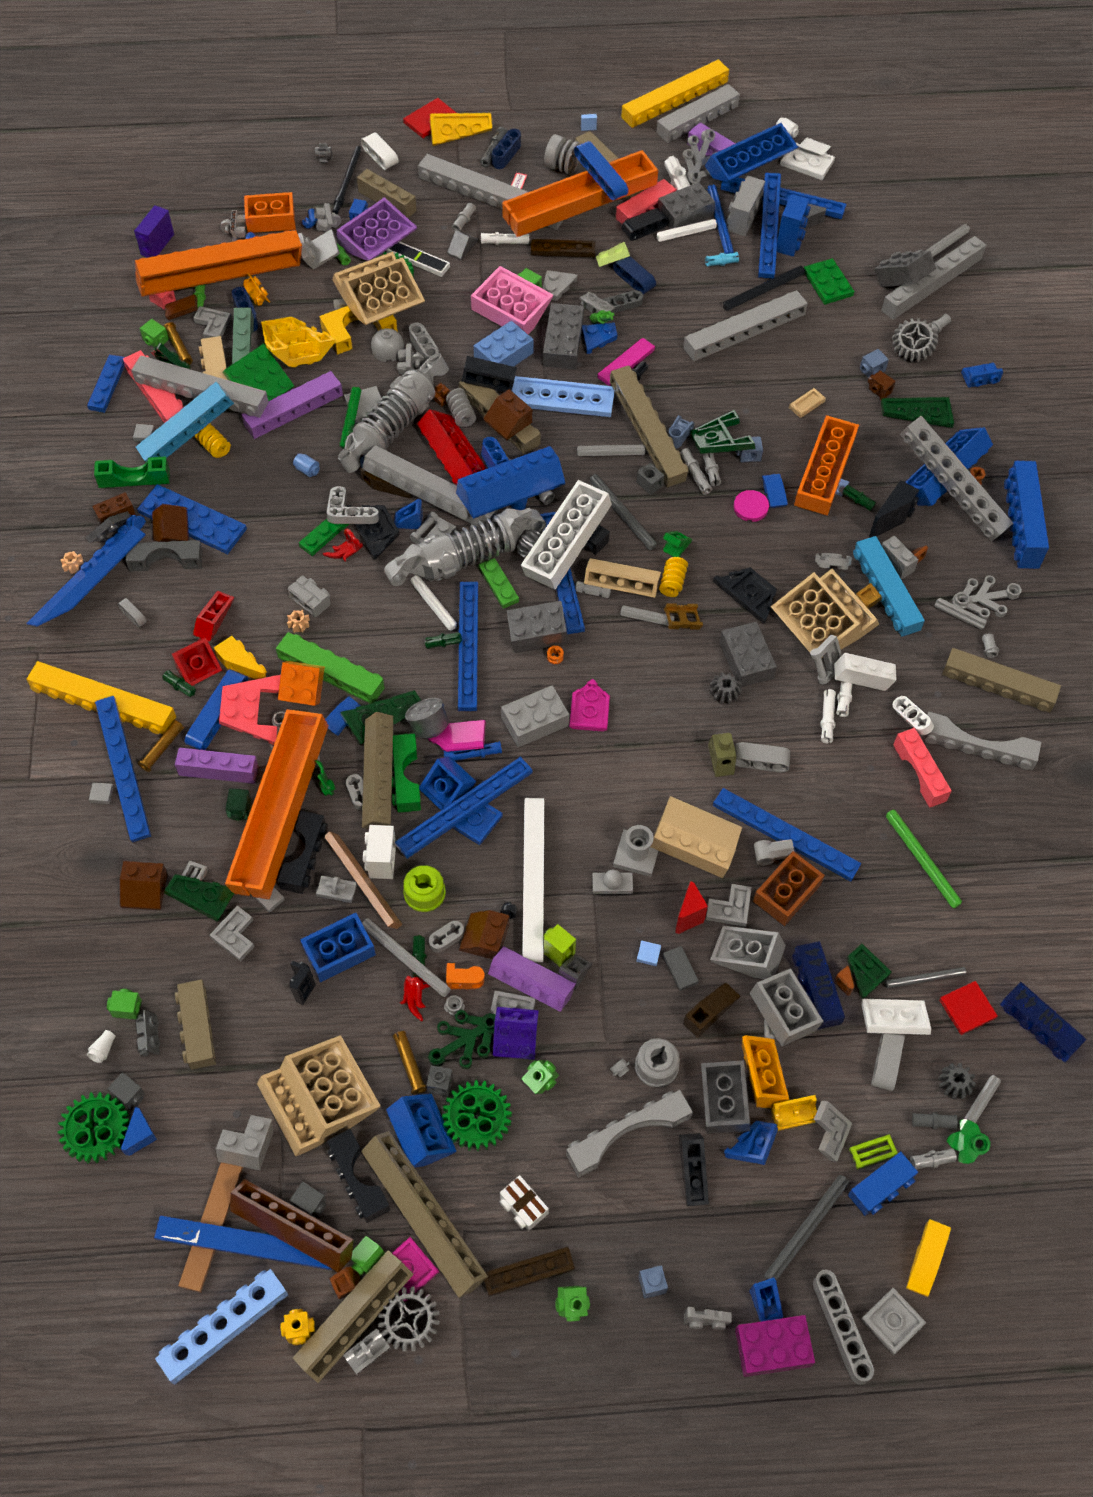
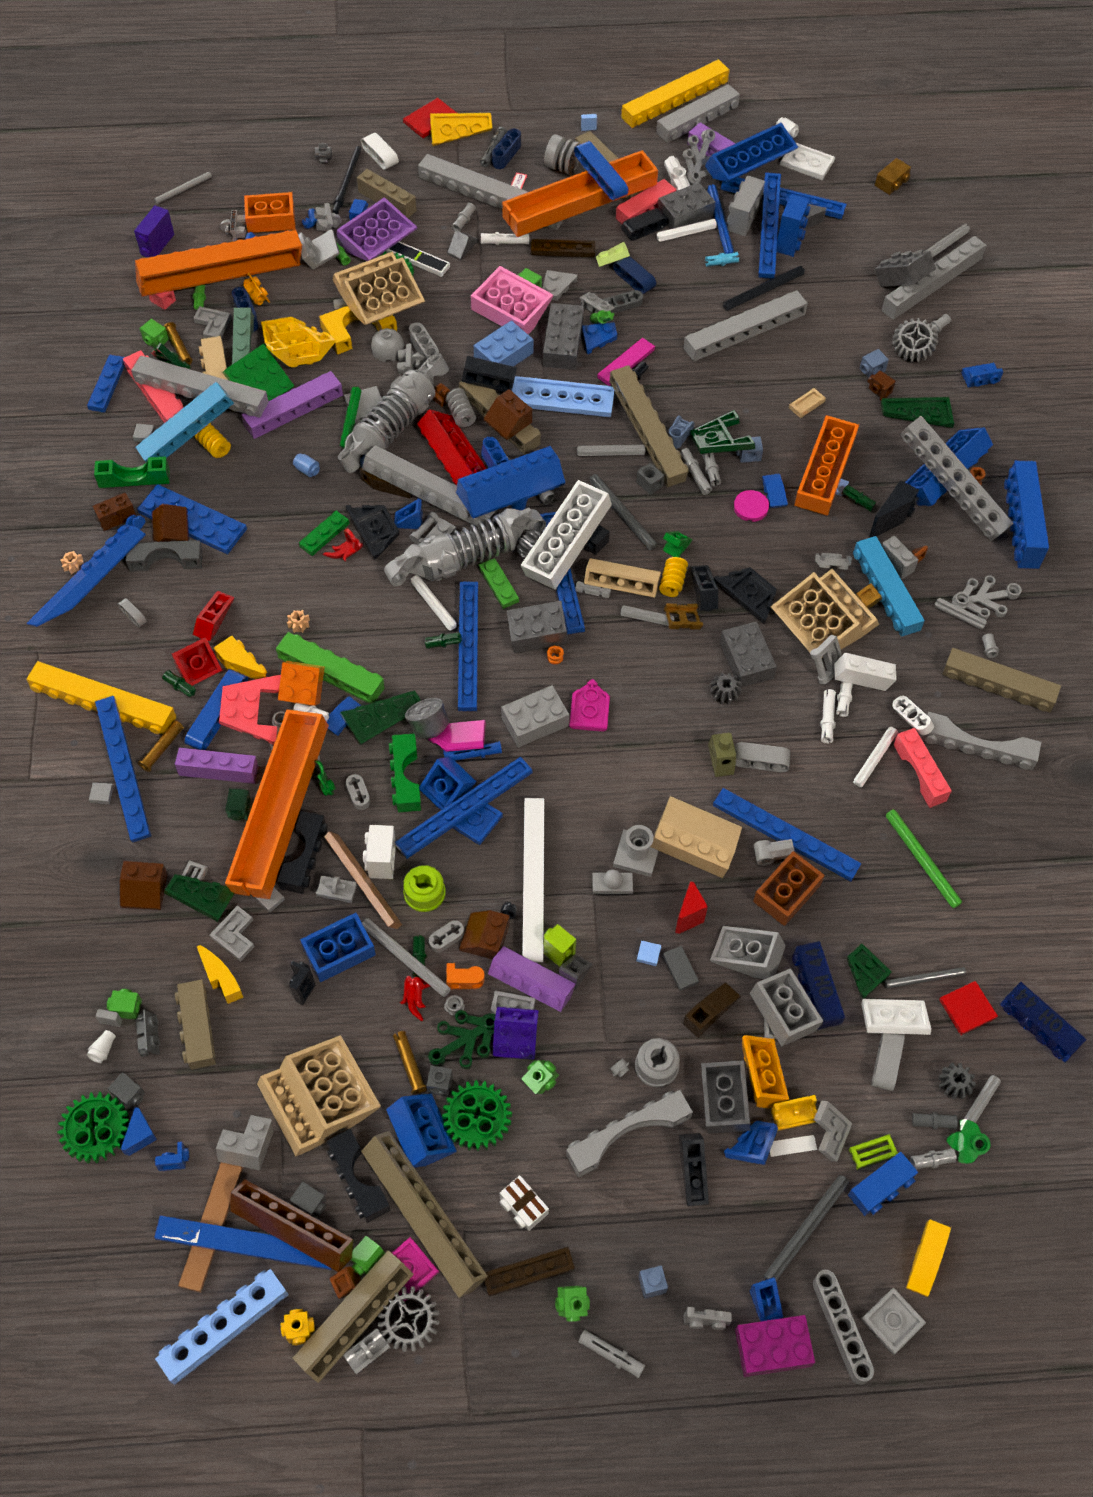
(107, 527): flat silver wing -> none
(108, 1018): none -> light grey tile
(173, 1161): none -> blue bracket
(181, 307): reddish brown tile -> none
(183, 187): none -> light grey bar
(220, 975): none -> yellow slope
(309, 596): light grey brick -> none
(312, 709): none -> white axle
(341, 515): light grey beam -> none
(377, 770): dark tan brick -> none
(587, 1339): none -> light grey pin
(705, 588): none -> black slope
(731, 912): light grey plate -> none
(793, 1145): none -> white sticker
(814, 146): white sticker -> none
(828, 281): green plate -> none
(844, 981): dark orange slope -> none
(875, 757): none -> white axle
(893, 176): none -> pearl gold brick

